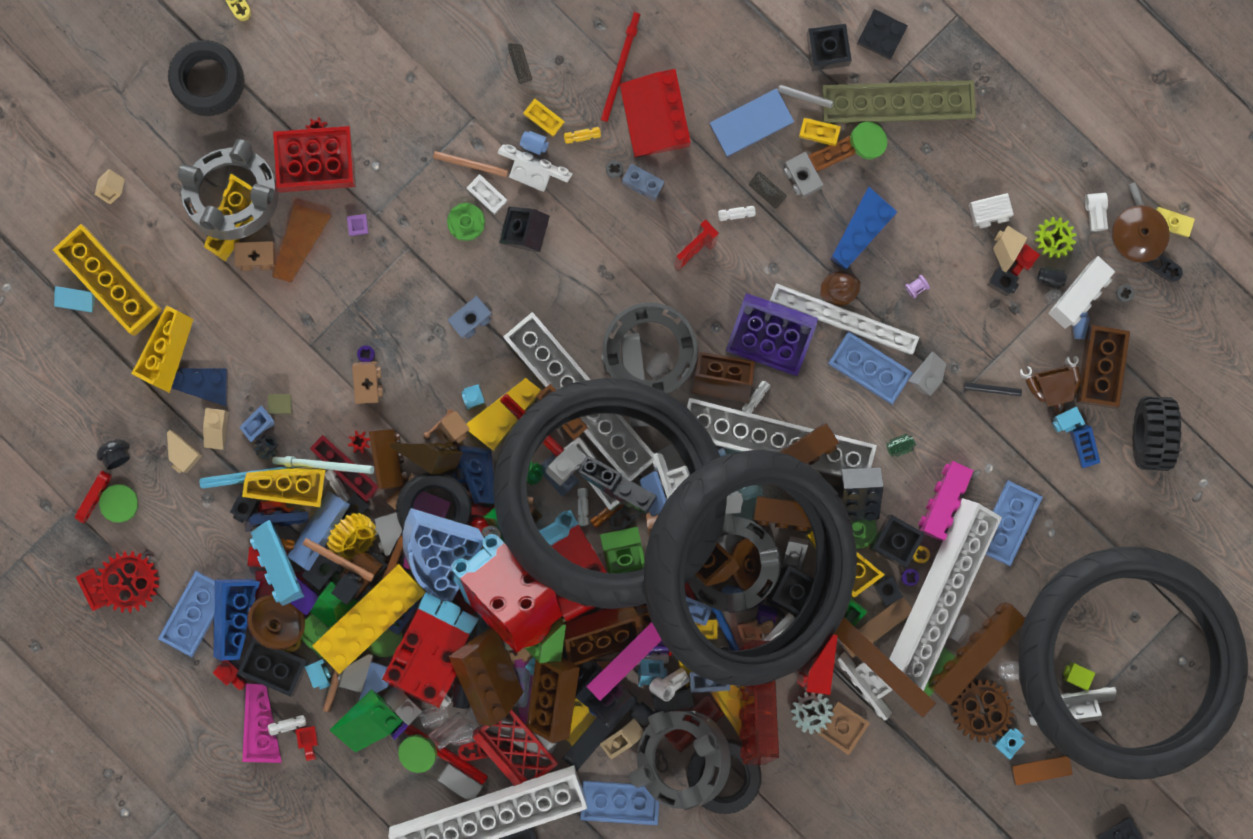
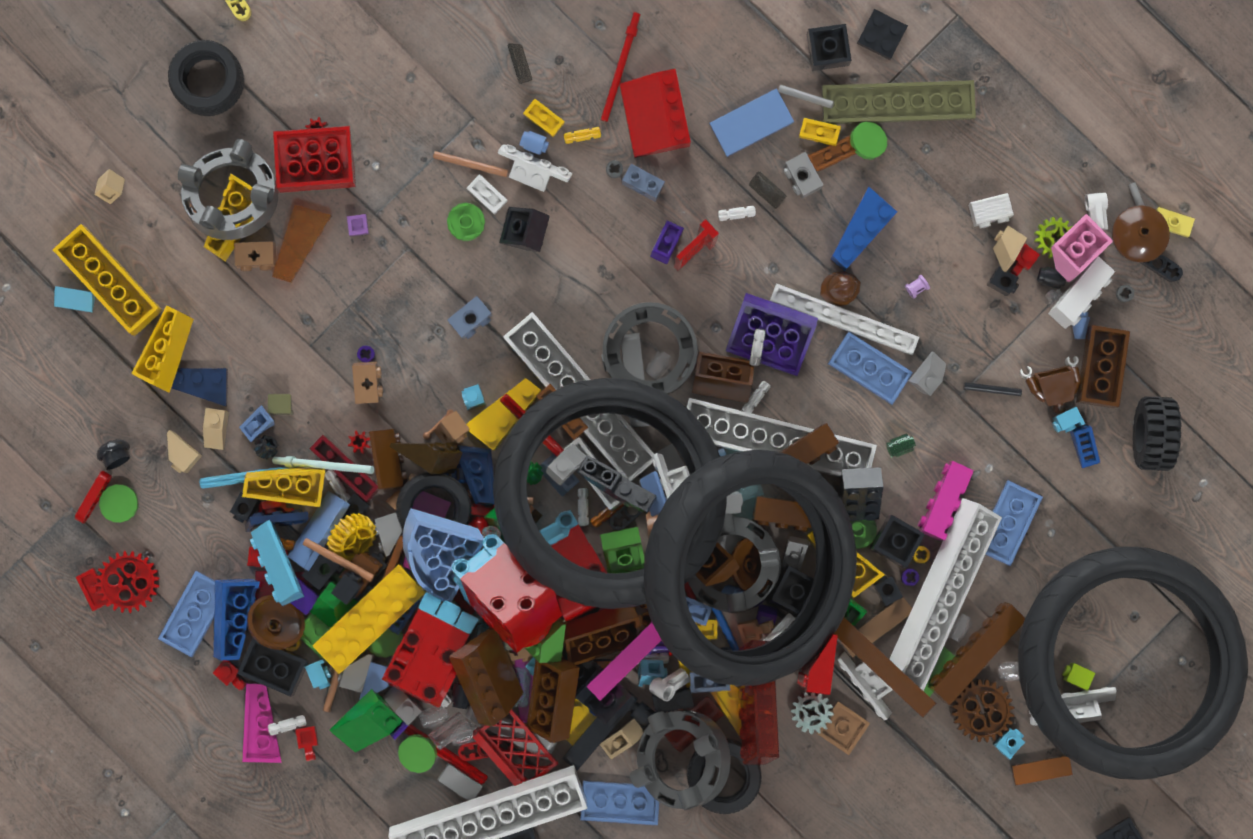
(666, 242): none -> dark purple slope
(757, 347): none -> white axle
(1079, 247): none -> bright pink slope

